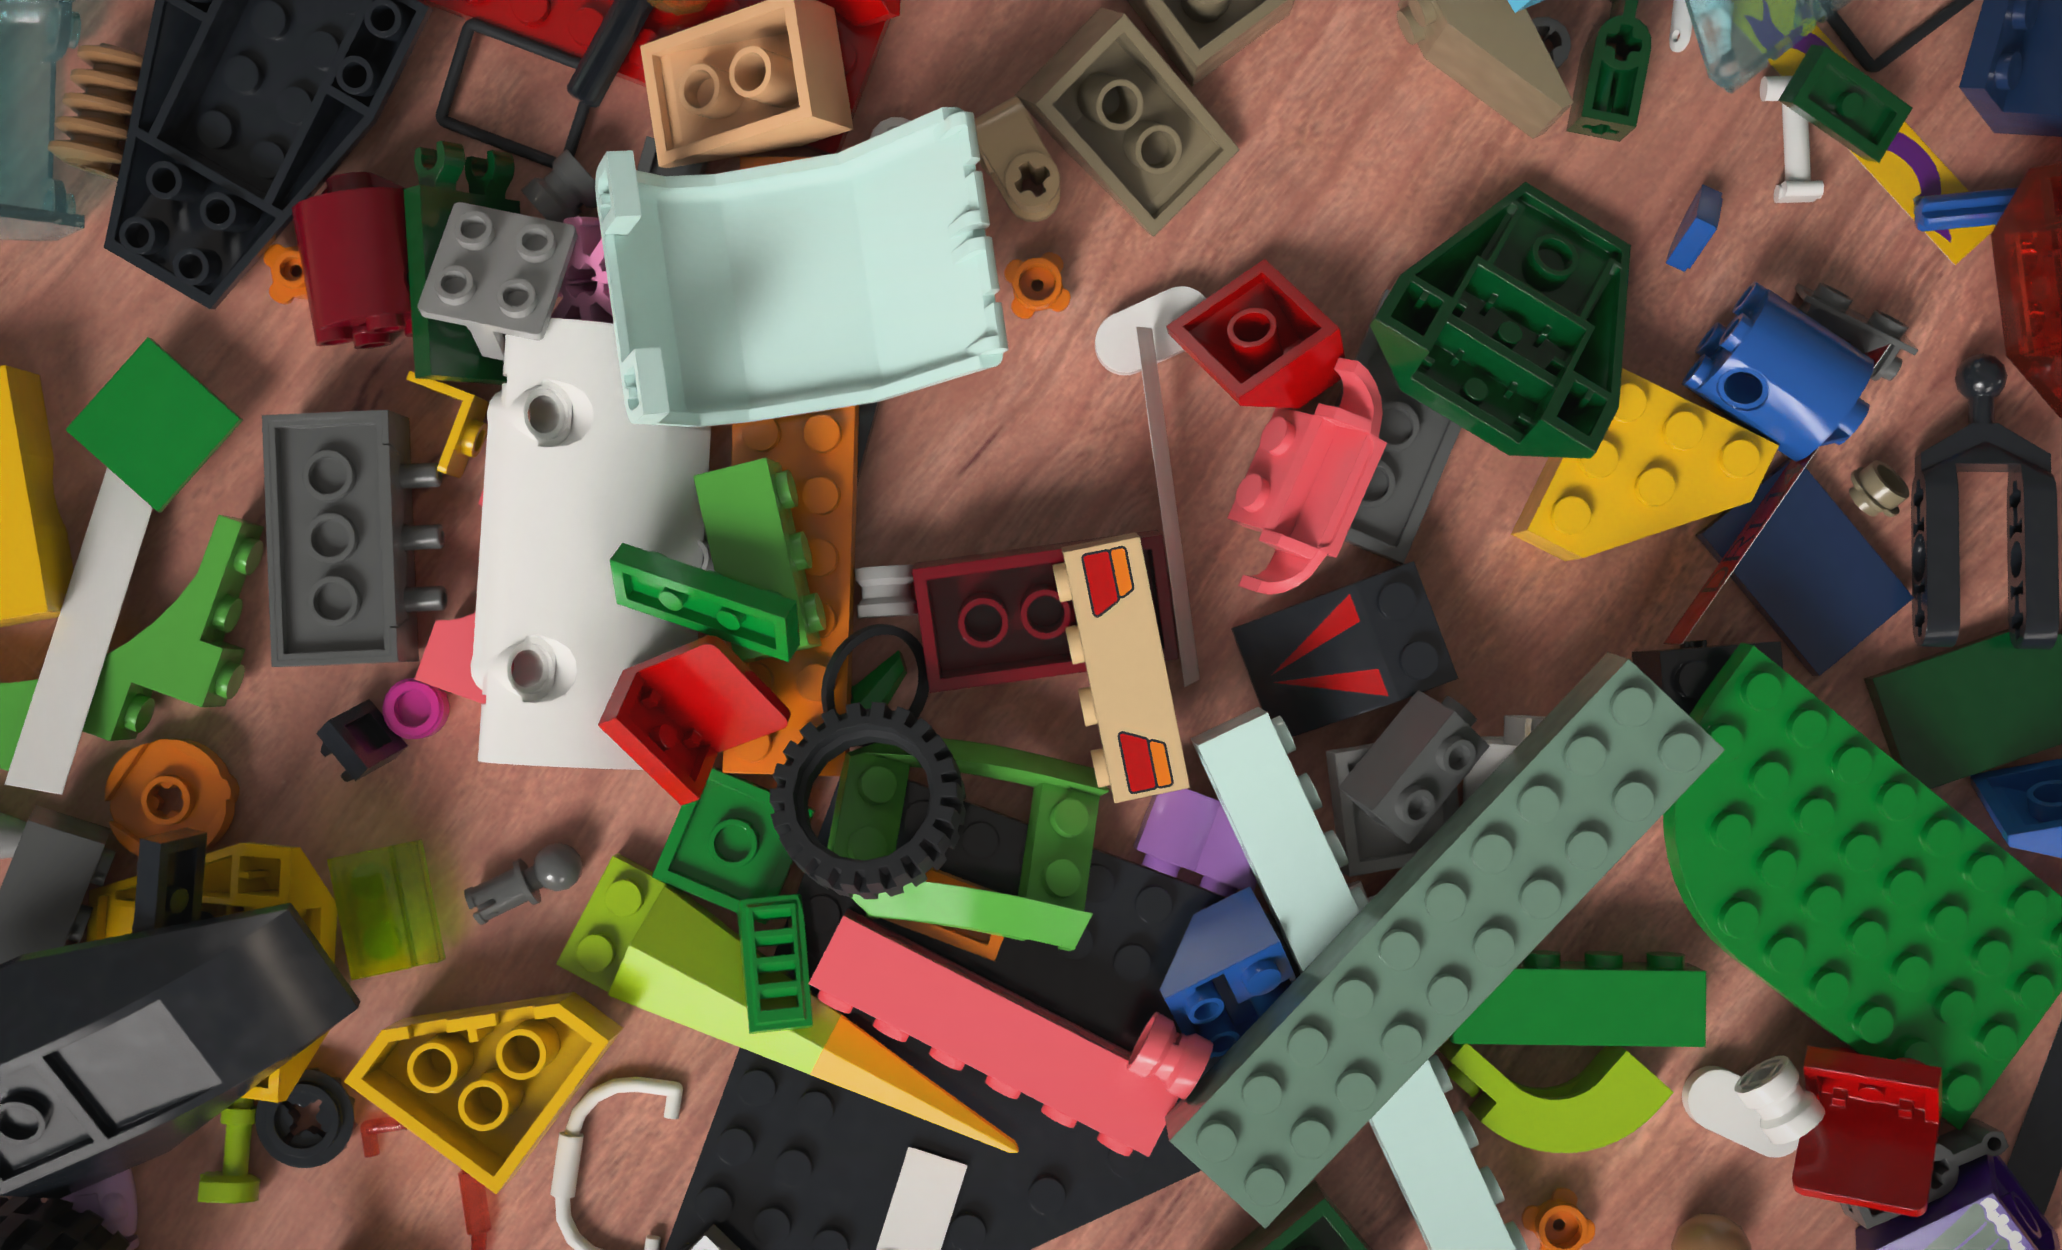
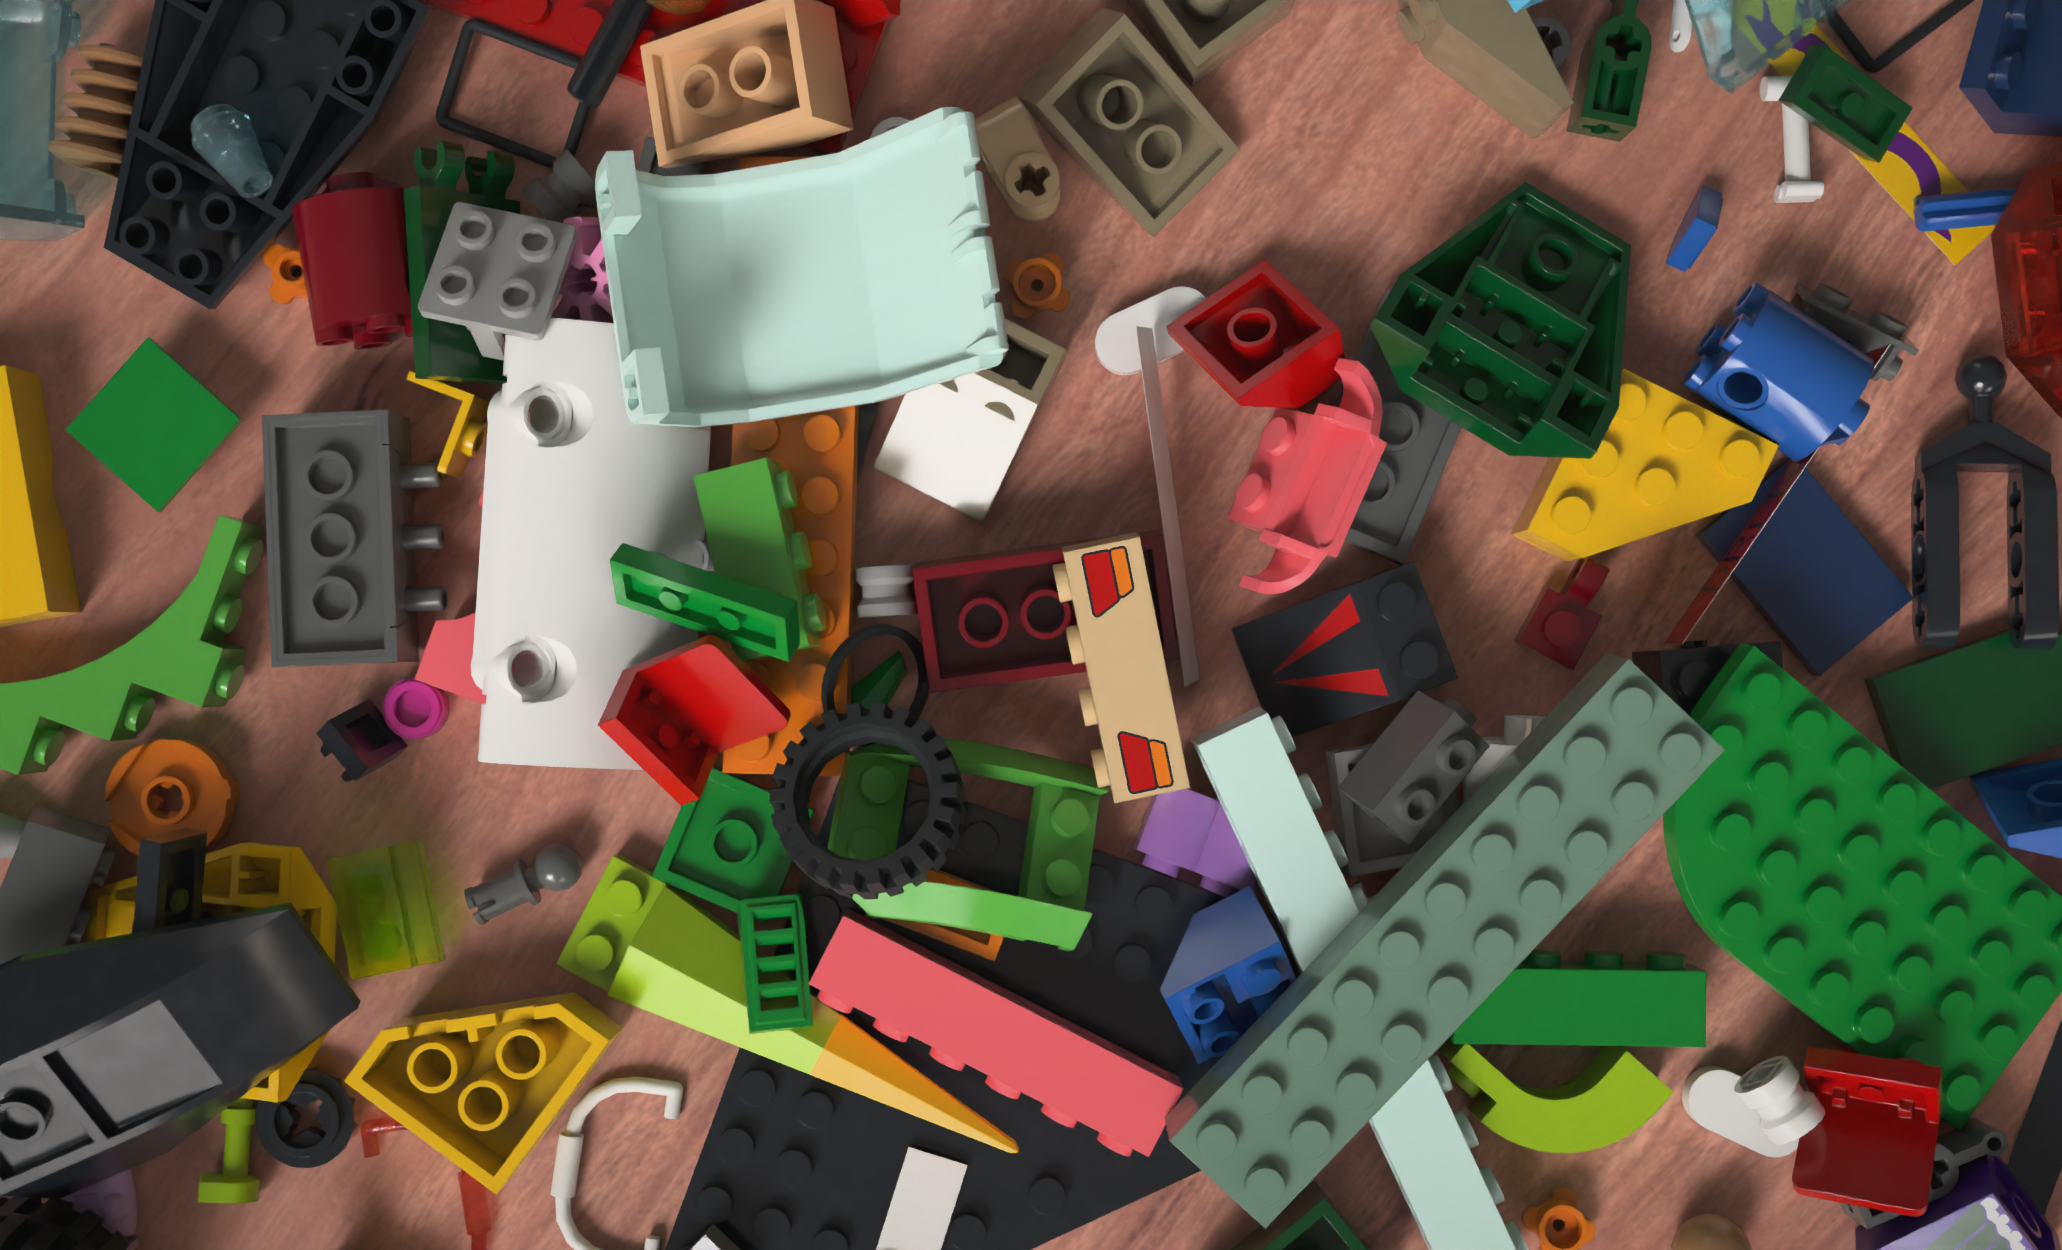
(80, 639): white sticker -> none
(231, 148): none -> clear light blue cone
(968, 430): none -> slope
(1170, 1056): coral wheel -> none
(1561, 622): none -> dark red plate
(1878, 489): dark tan plate -> none

